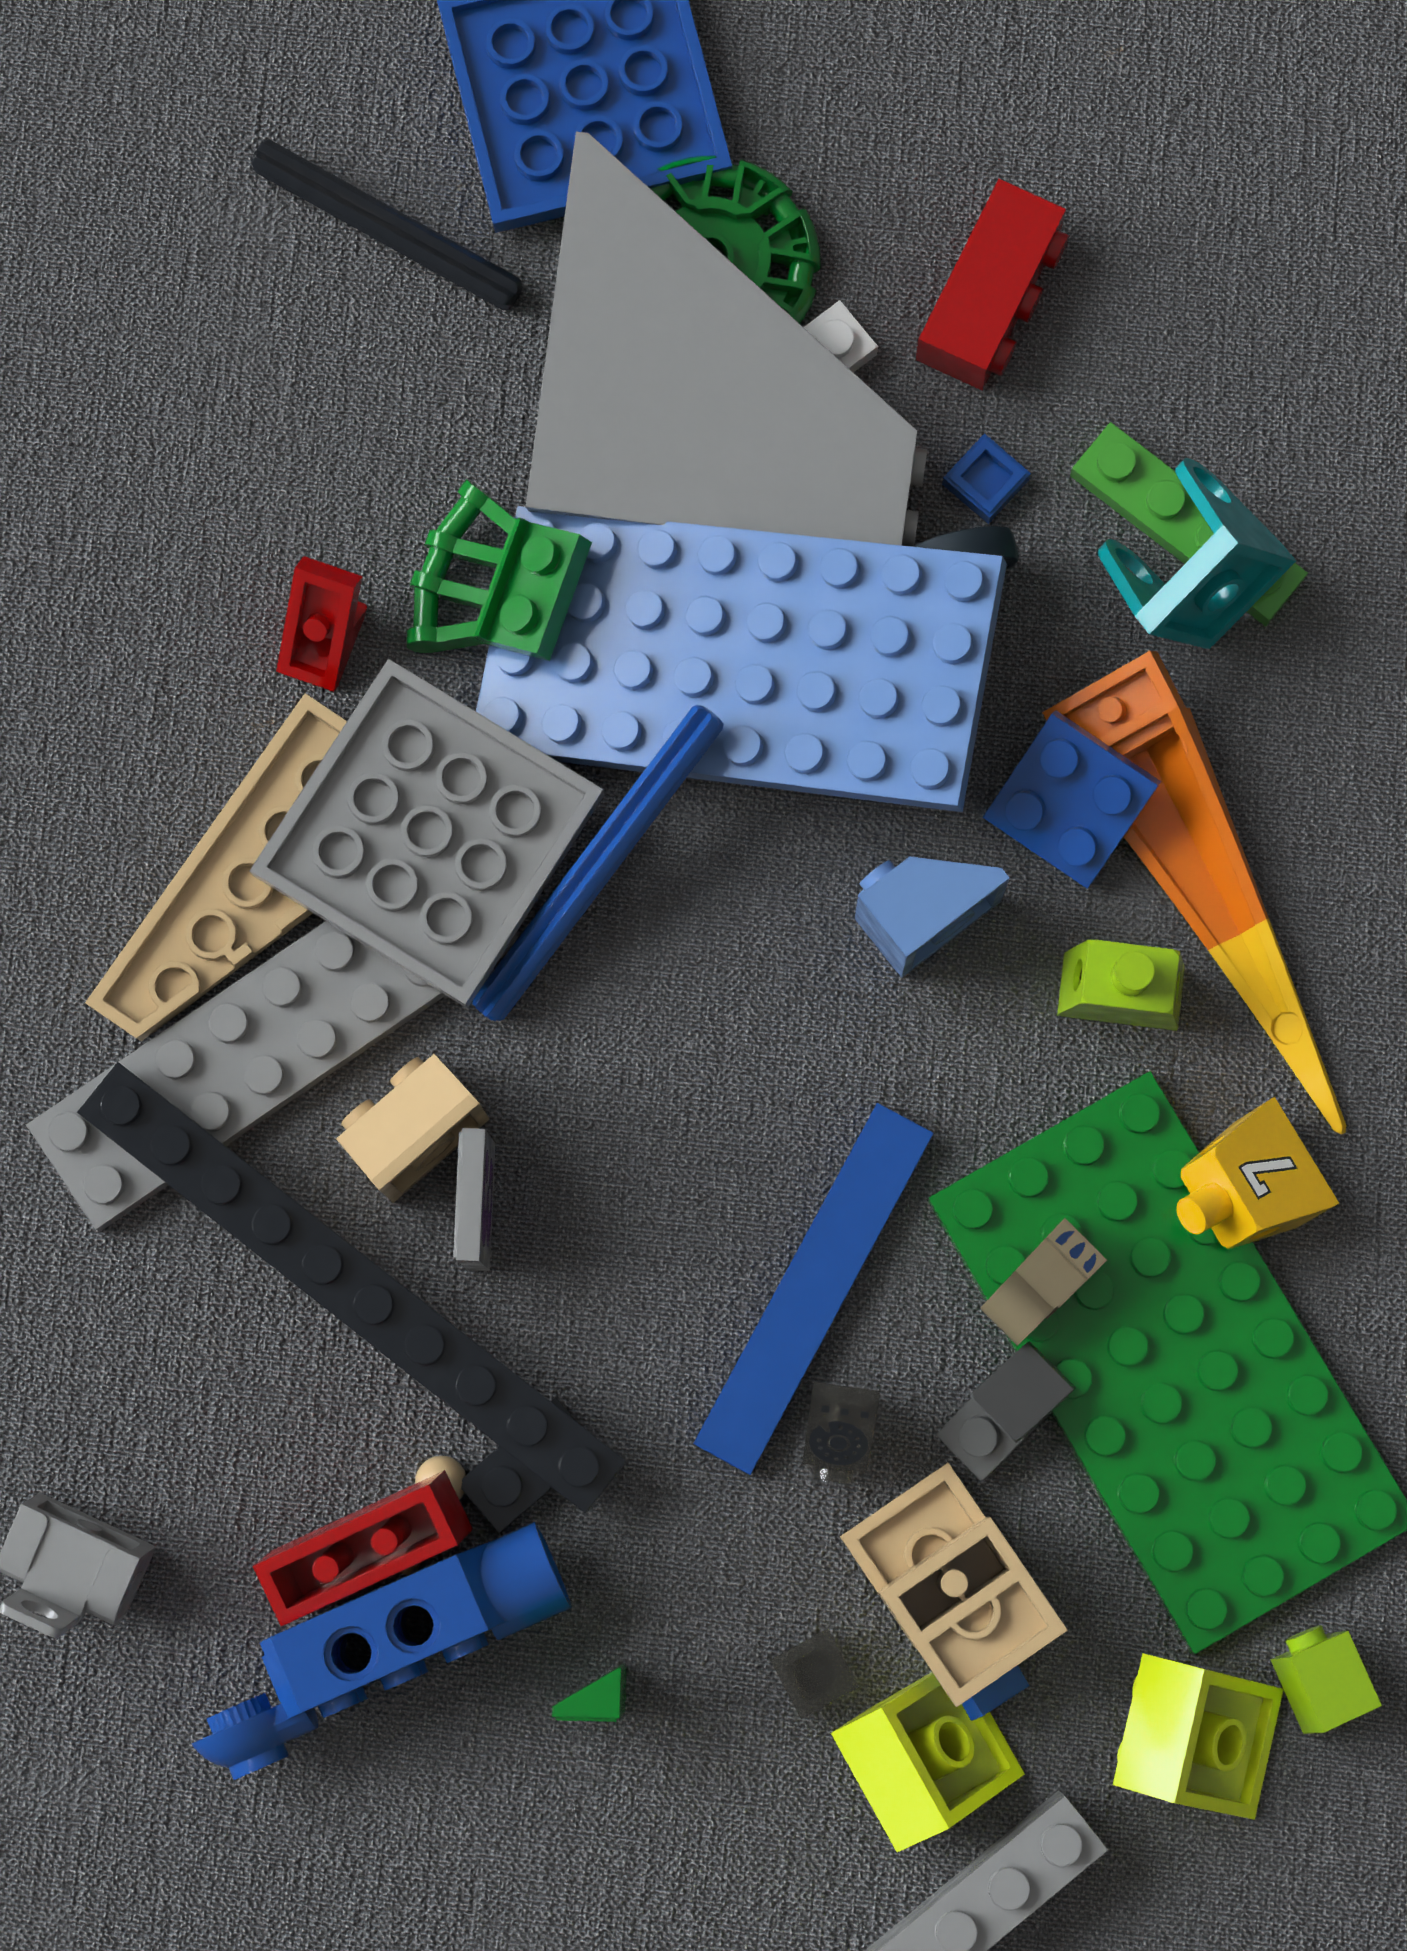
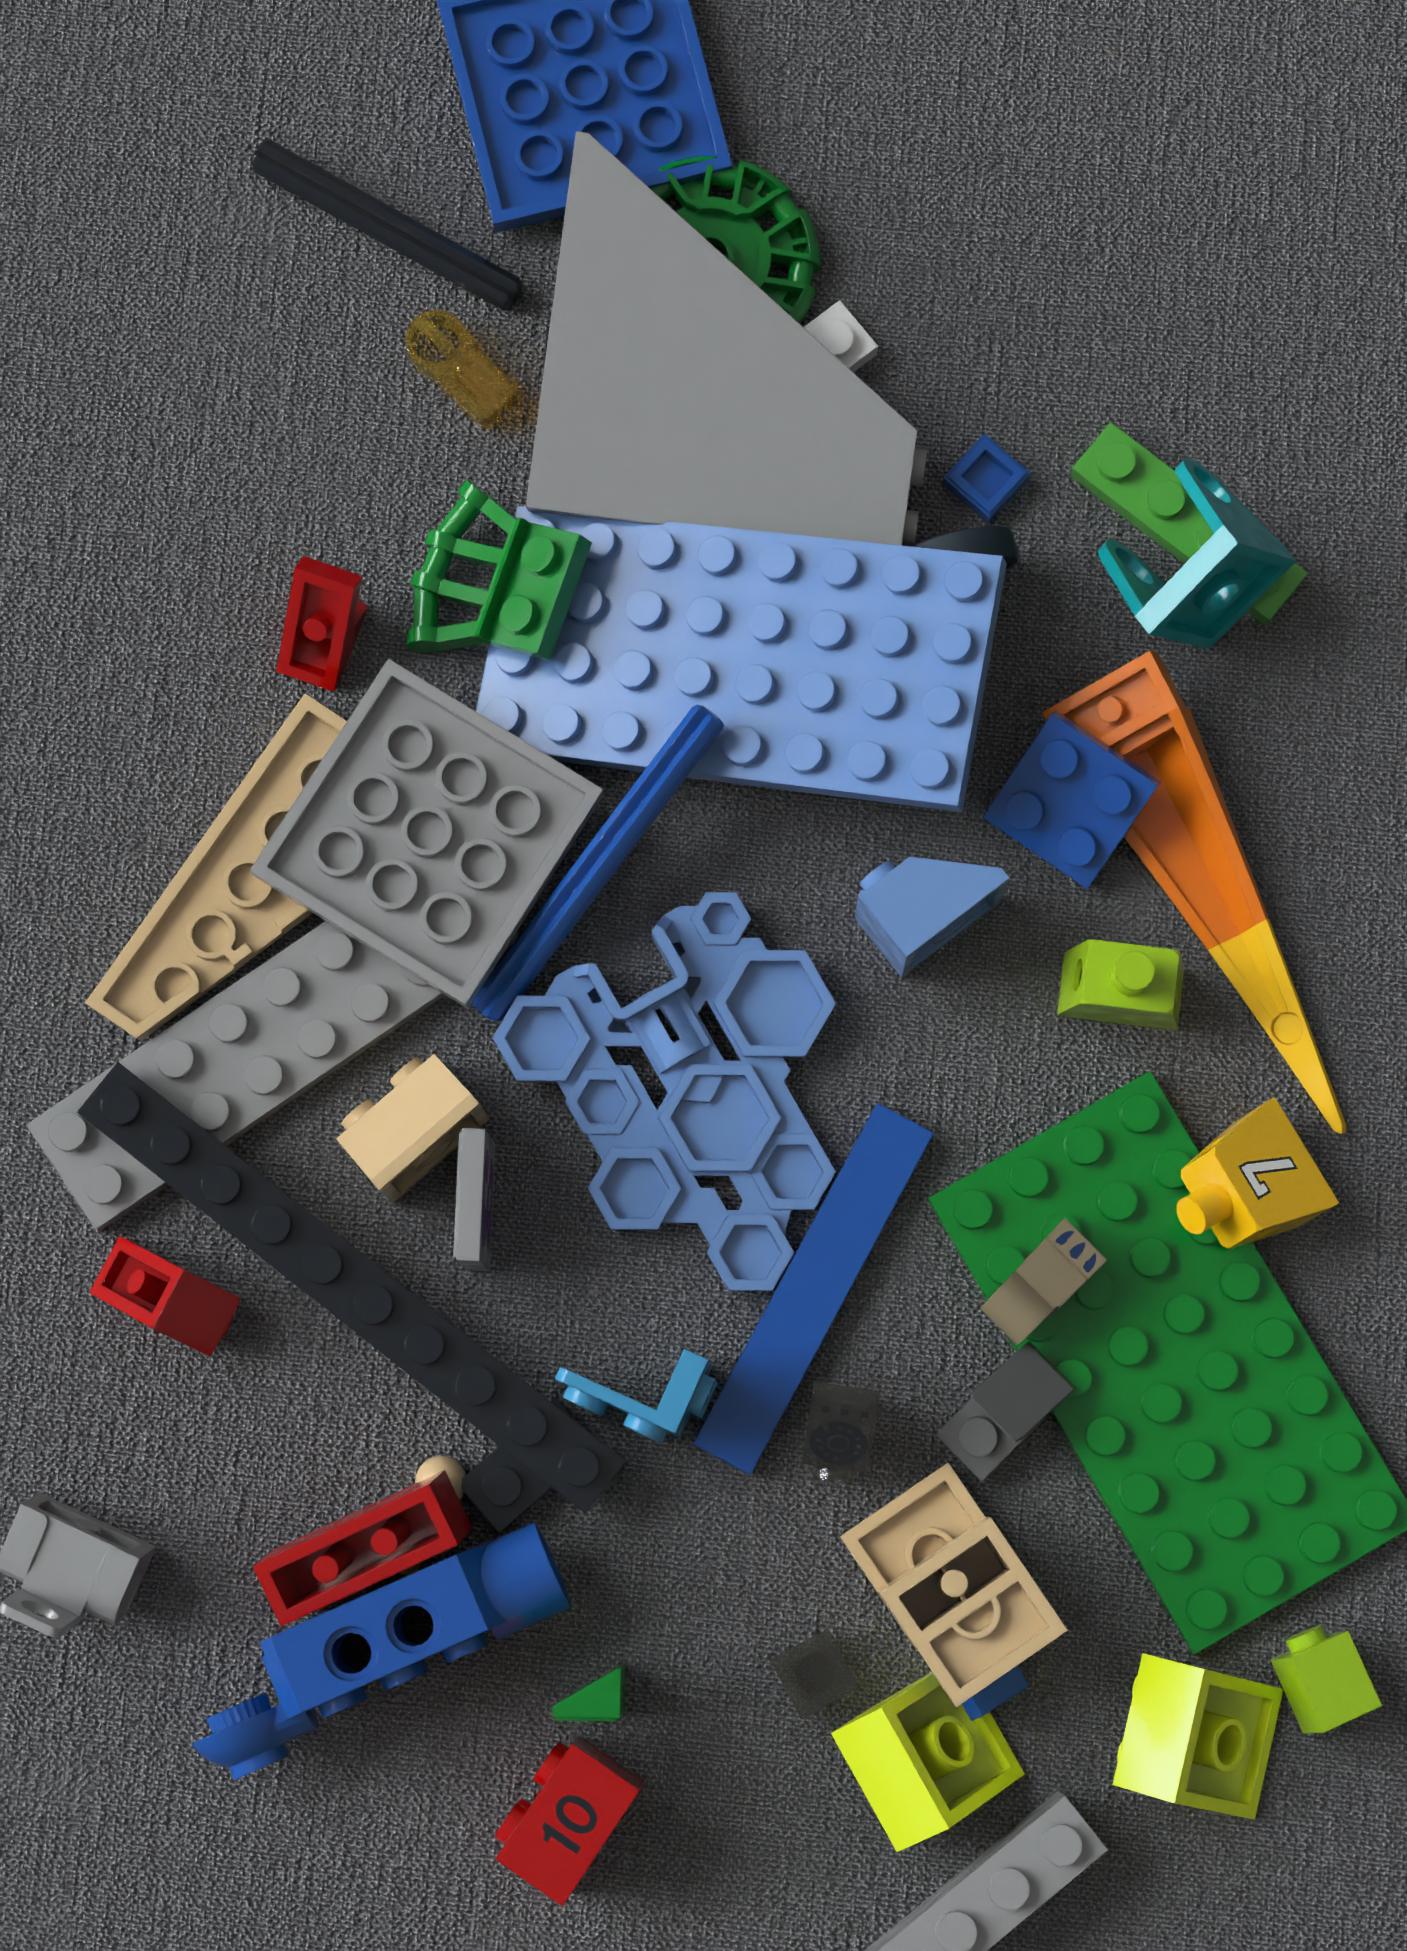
(165, 1296): none -> red slope
(467, 374): none -> clear yellow piece
(568, 1820): none -> red brick
(686, 1394): none -> dark azure bracket
(716, 1112): none -> medium blue piece
(993, 286): red brick -> none

